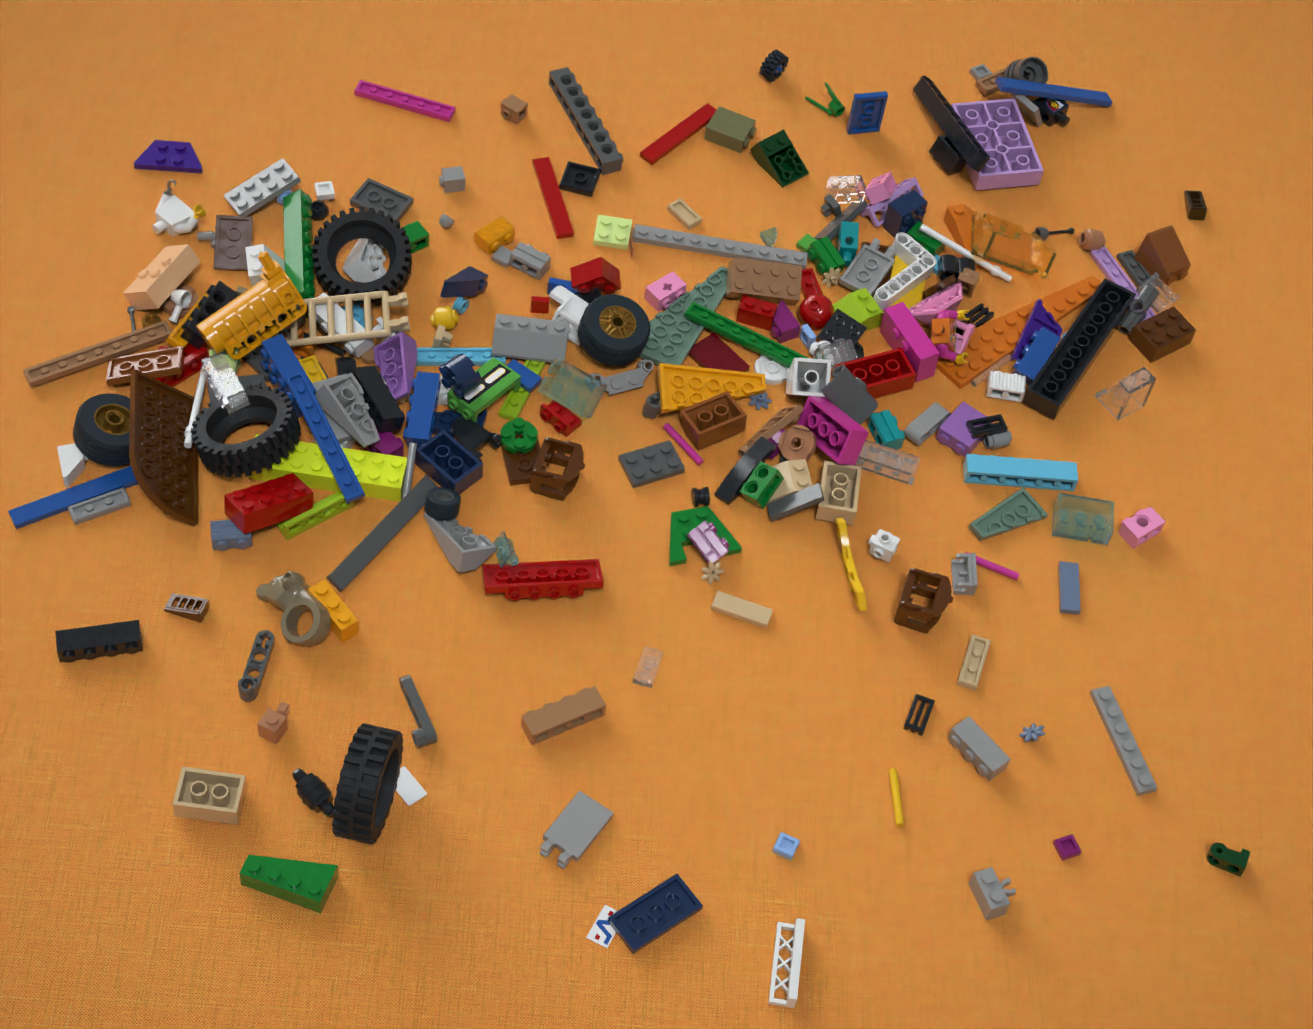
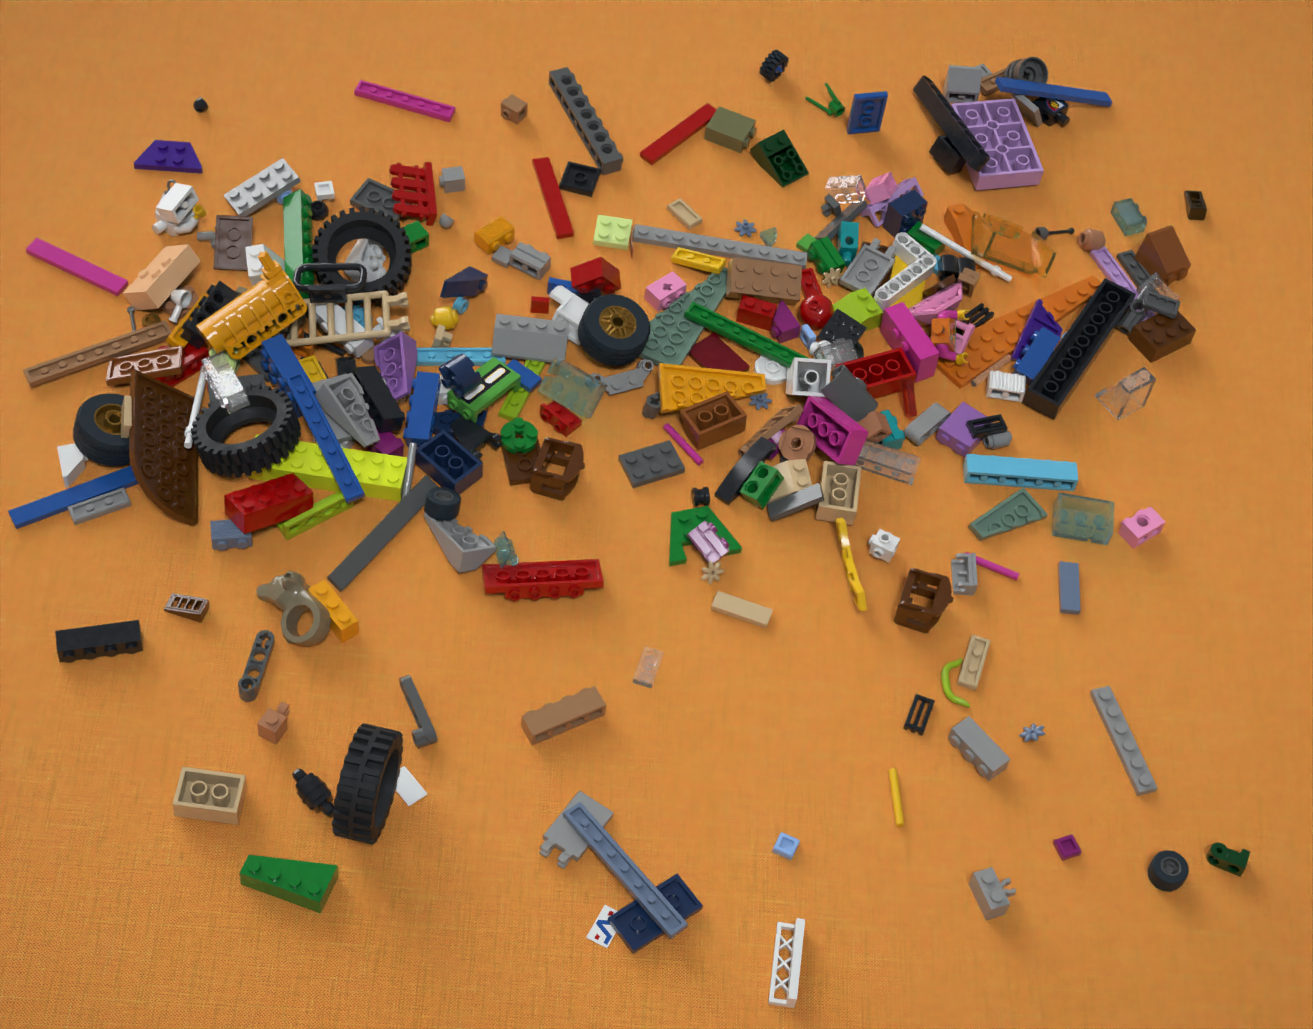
(77, 266): none -> dark pink tile
(126, 417): none -> tan tile
(177, 203): none -> white brick
(200, 105): none -> black hinge
(330, 292): none -> black bar
(425, 185): none -> red fence
(625, 870): none -> sand blue plate
(698, 260): none -> yellow tile
(745, 228): none -> sand blue plant
(876, 425): none -> nougat slope
(908, 397): none -> clear red tile
(946, 683): none -> lime animal
(962, 84): none -> light grey slope
(1128, 217): none -> clear light blue brick
(1160, 304): none -> dark grey plate
(1168, 871): none -> black wheel

